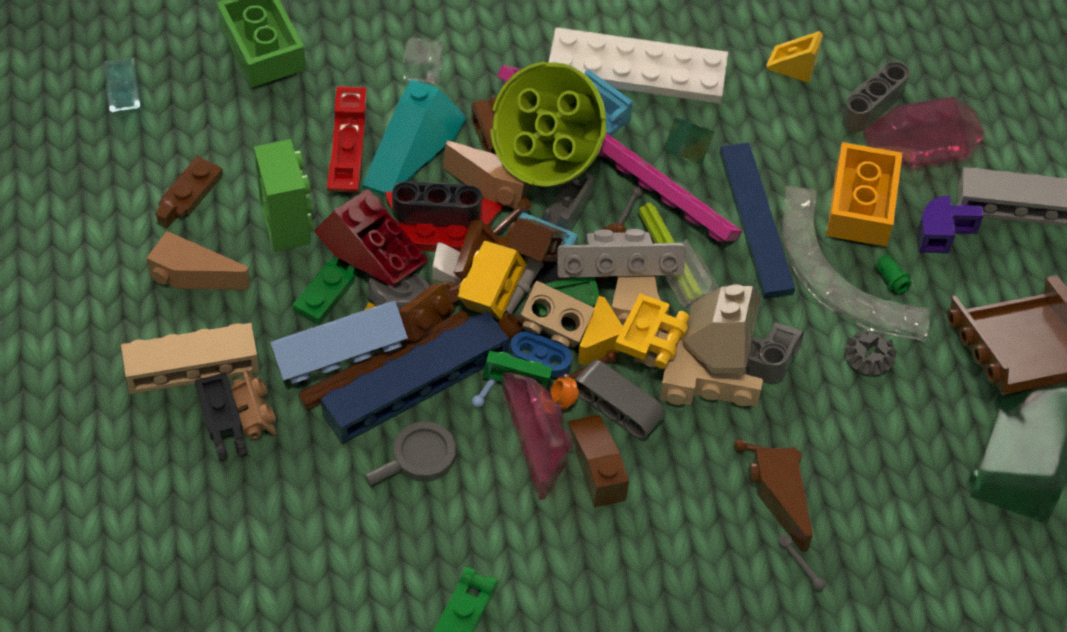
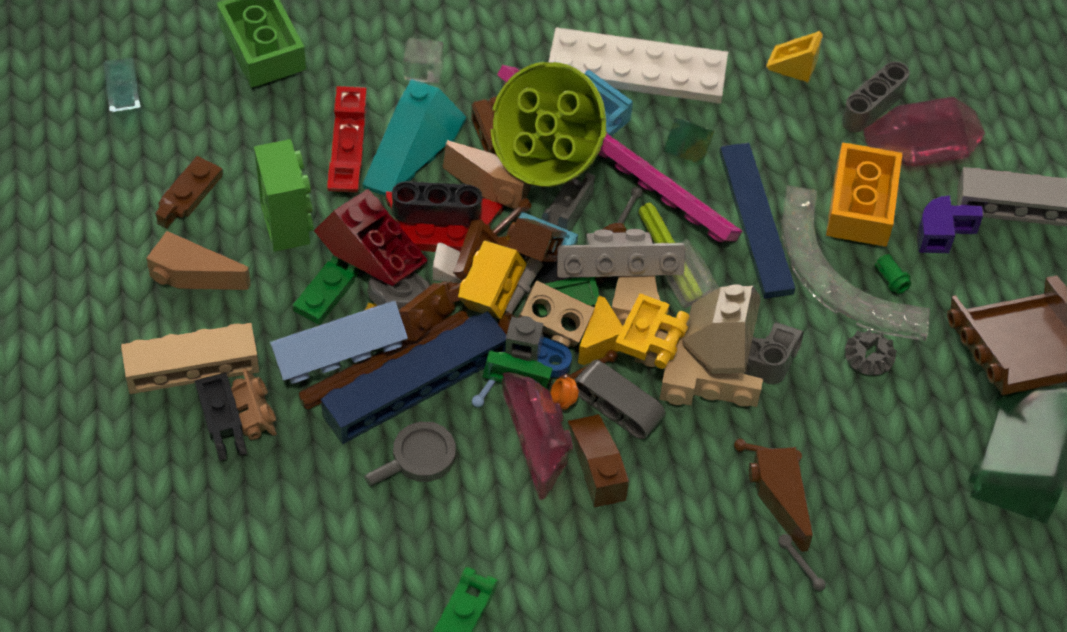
(527, 333): none -> dark grey brick

